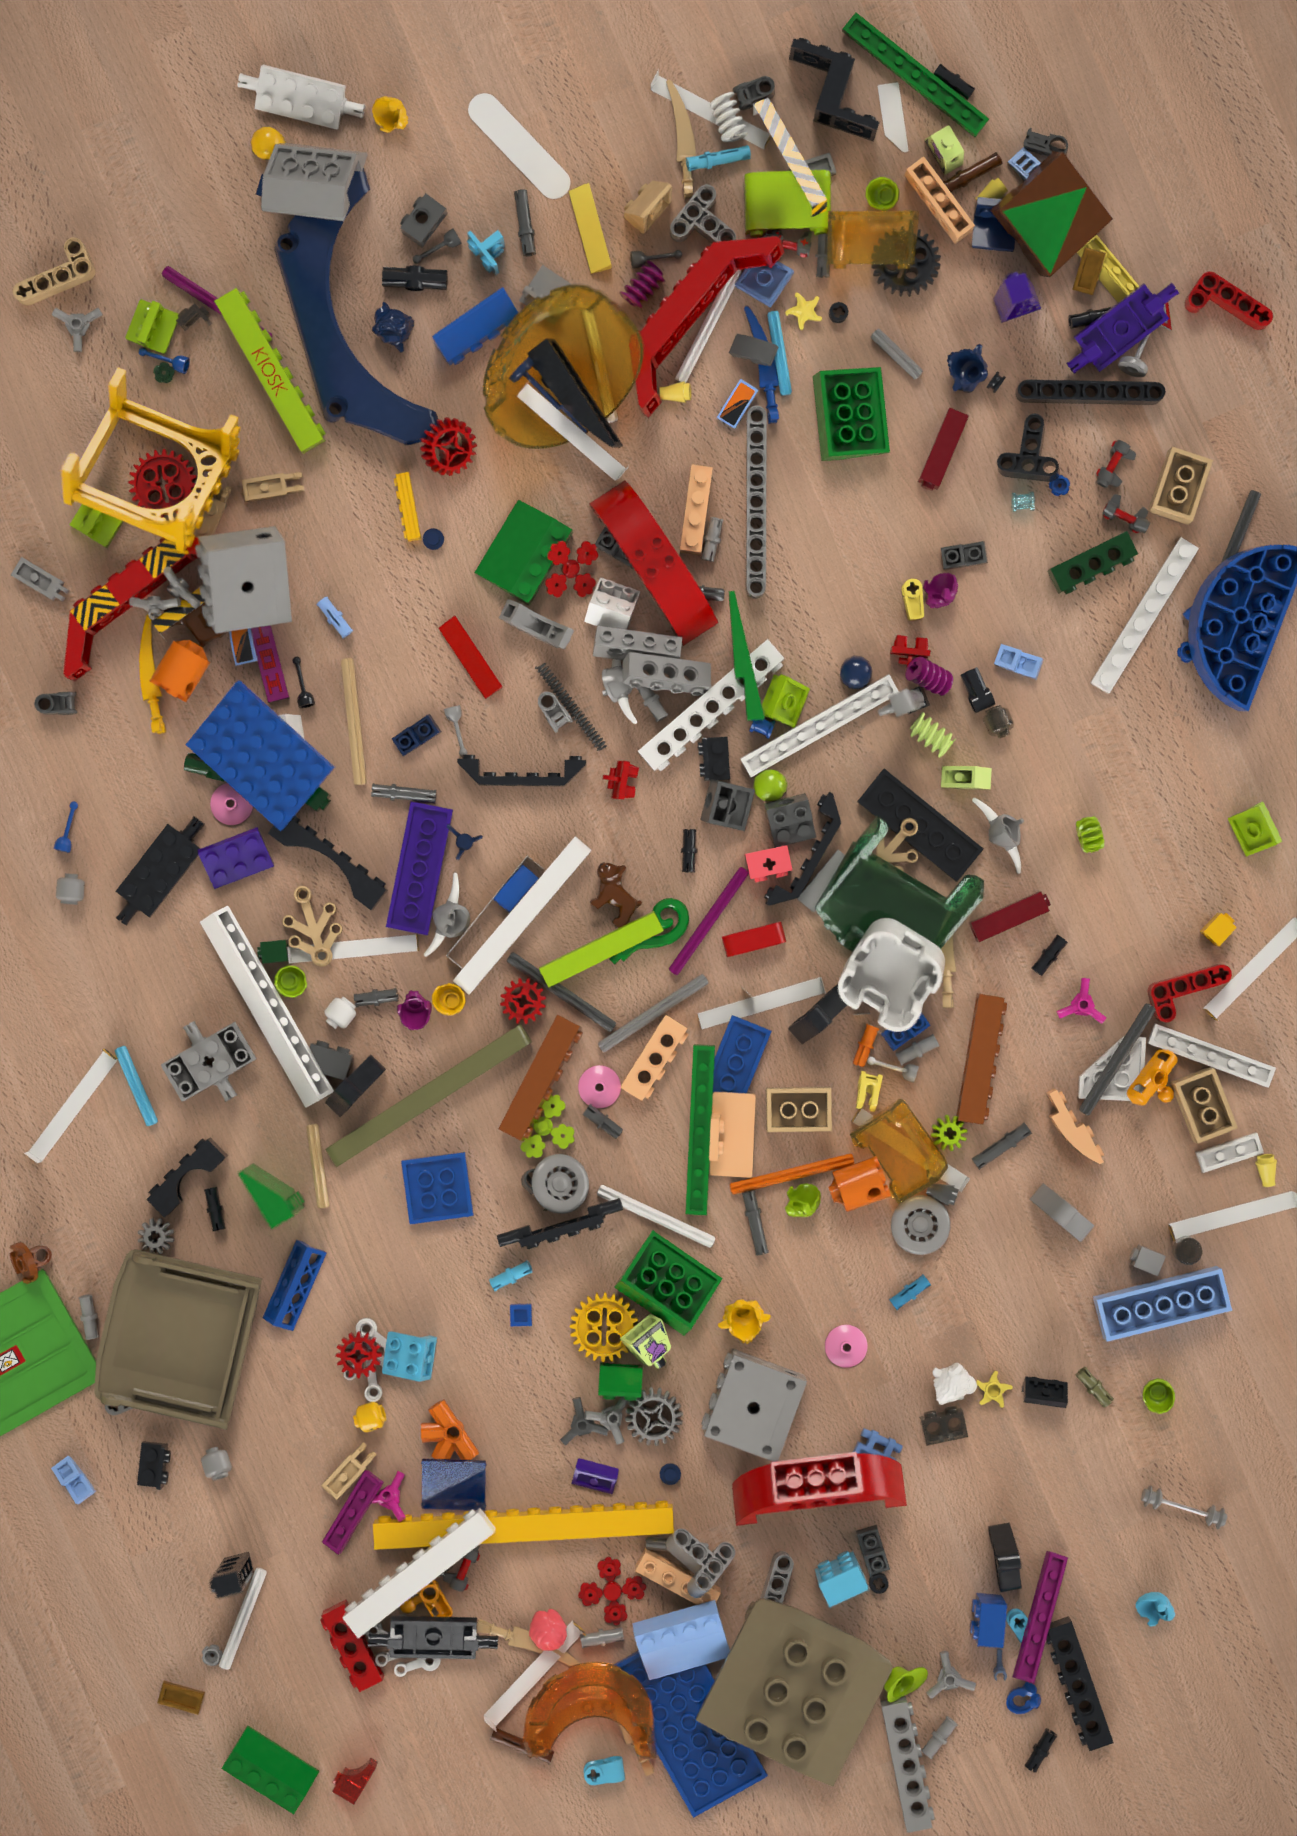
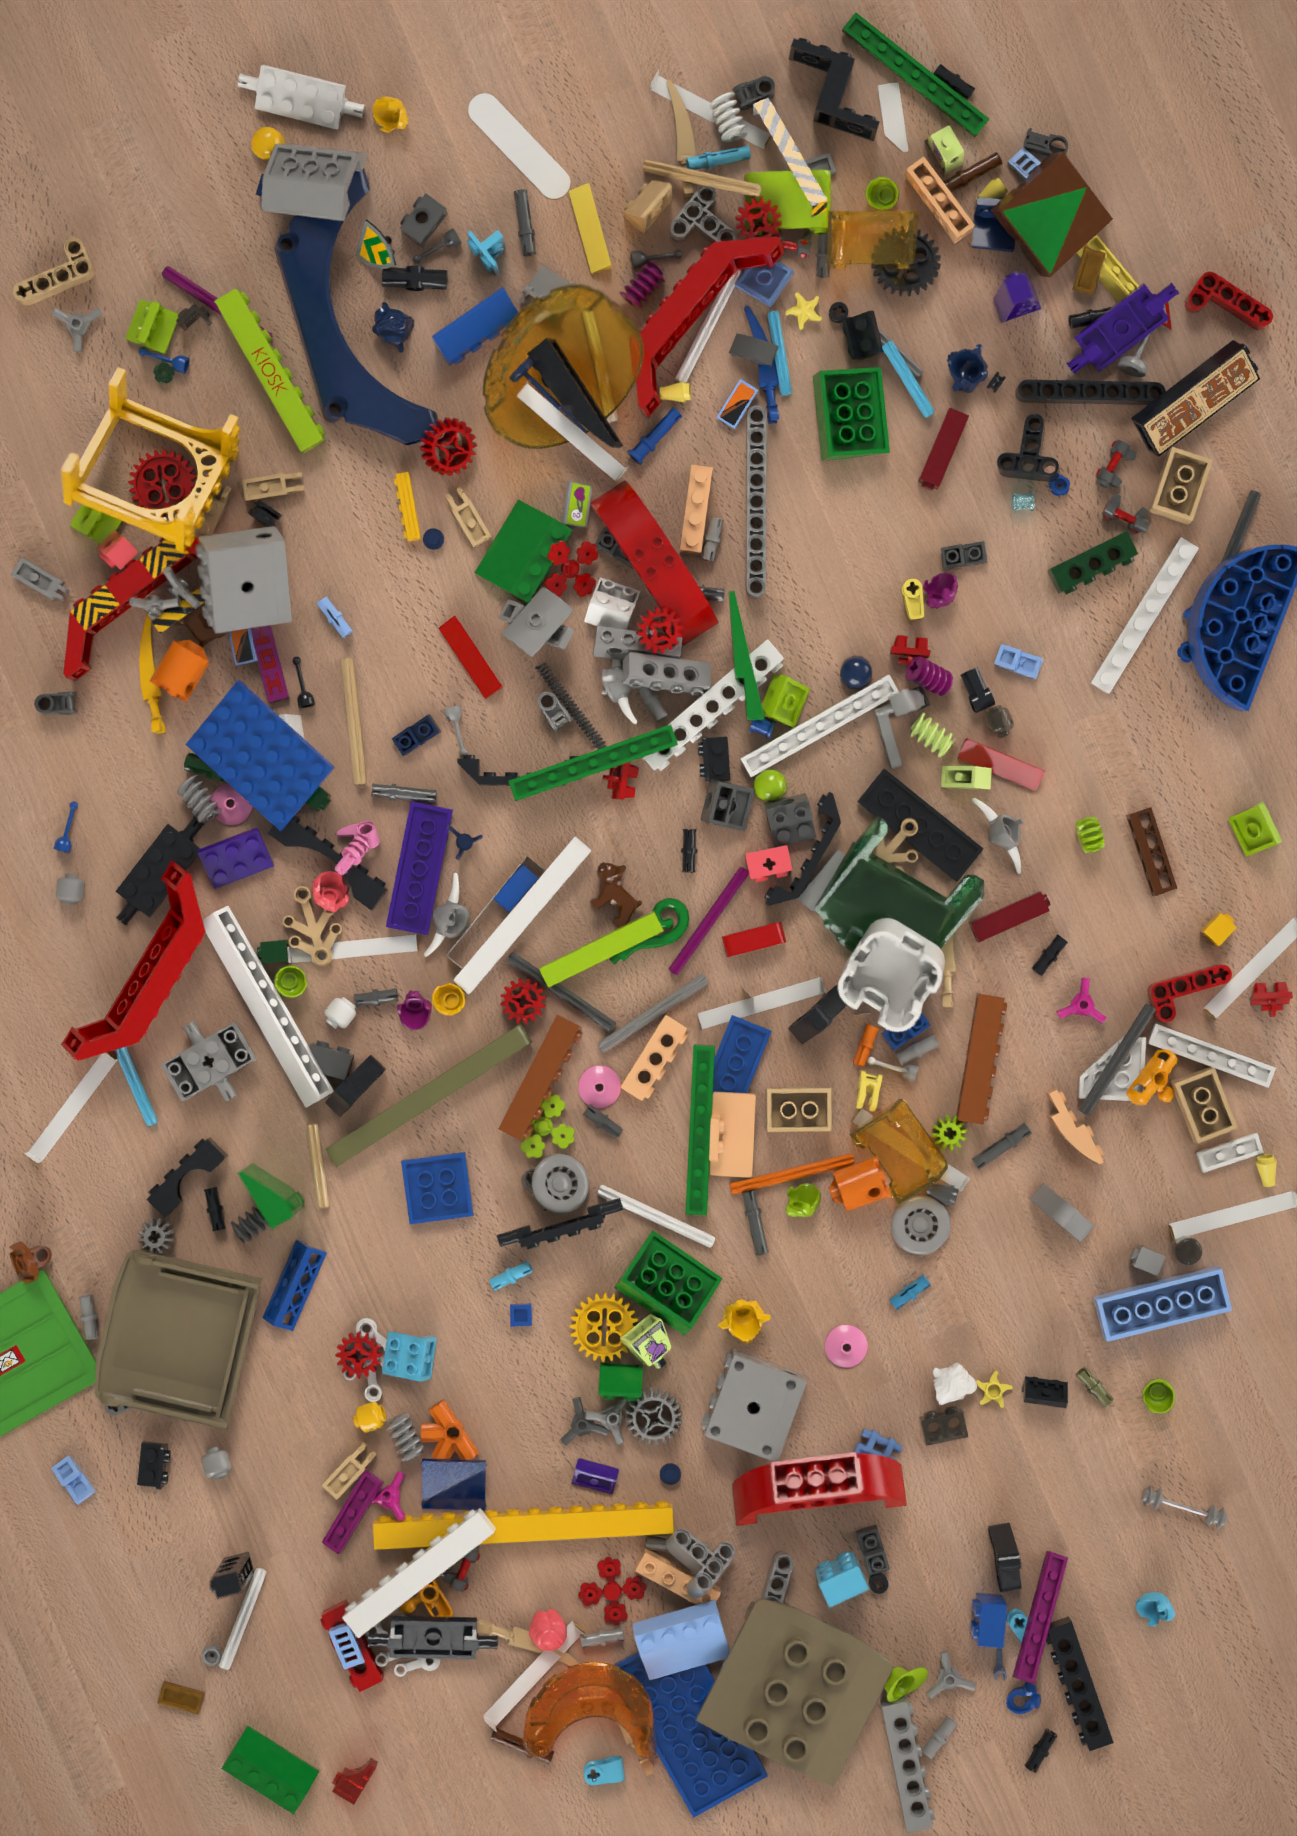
(116, 550): none -> coral brick
(152, 976): none -> red slope
(197, 800): none -> light grey piece
(250, 1225): none -> dark grey piece
(262, 515): none -> black wheel
(330, 891): none -> coral hair
(340, 1629): none -> light blue slope
(364, 838): none -> bright pink piece
(375, 248): none -> shield
(405, 1436): none -> light grey piece
(469, 519): none -> tan hinge
(537, 621): none -> light grey shield
(576, 505): none -> slope
(593, 762): none -> green plate
(648, 442): none -> blue pin
(654, 636): none -> red gear
(702, 178): none -> tan axle
(749, 215): none -> red gear
(862, 336): none -> black bracket
(888, 739): none -> light grey beam
(908, 379): none -> medium azure axle
(1001, 764): none -> slope
(1146, 853): none -> reddish brown fence
(1196, 397): none -> brick
(1271, 1000): none -> red hips

